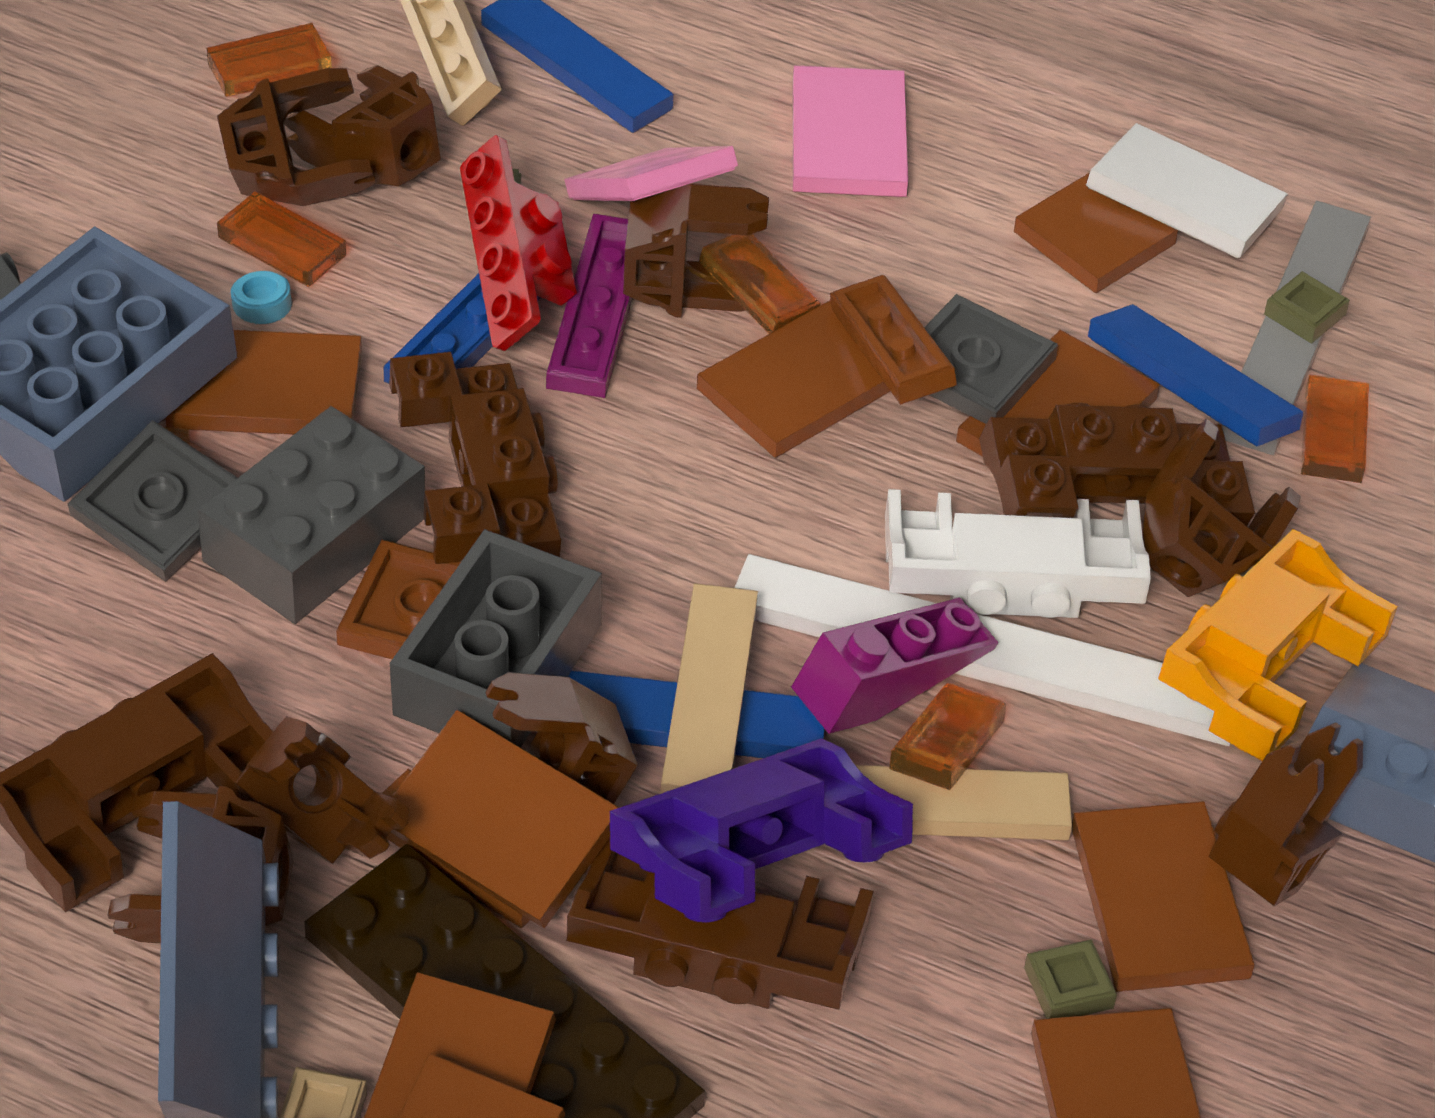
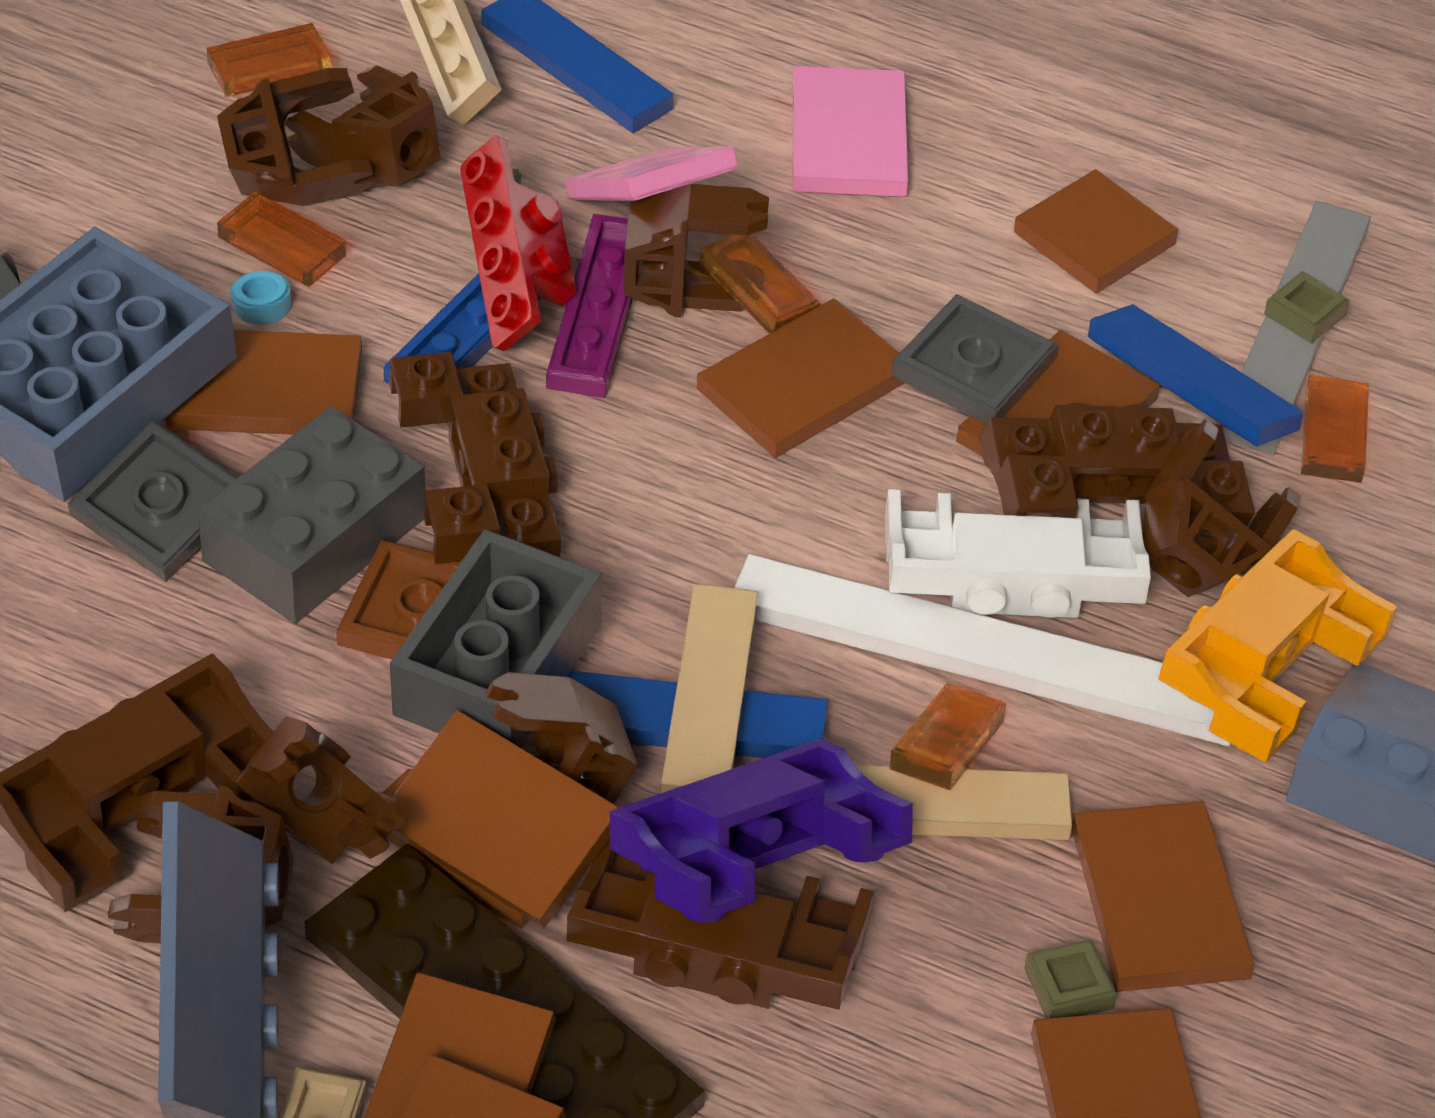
(887, 661): magenta slope -> none
(893, 339): dark orange tile -> none
(1186, 190): white tile -> none
(1279, 822): reddish brown piece -> none

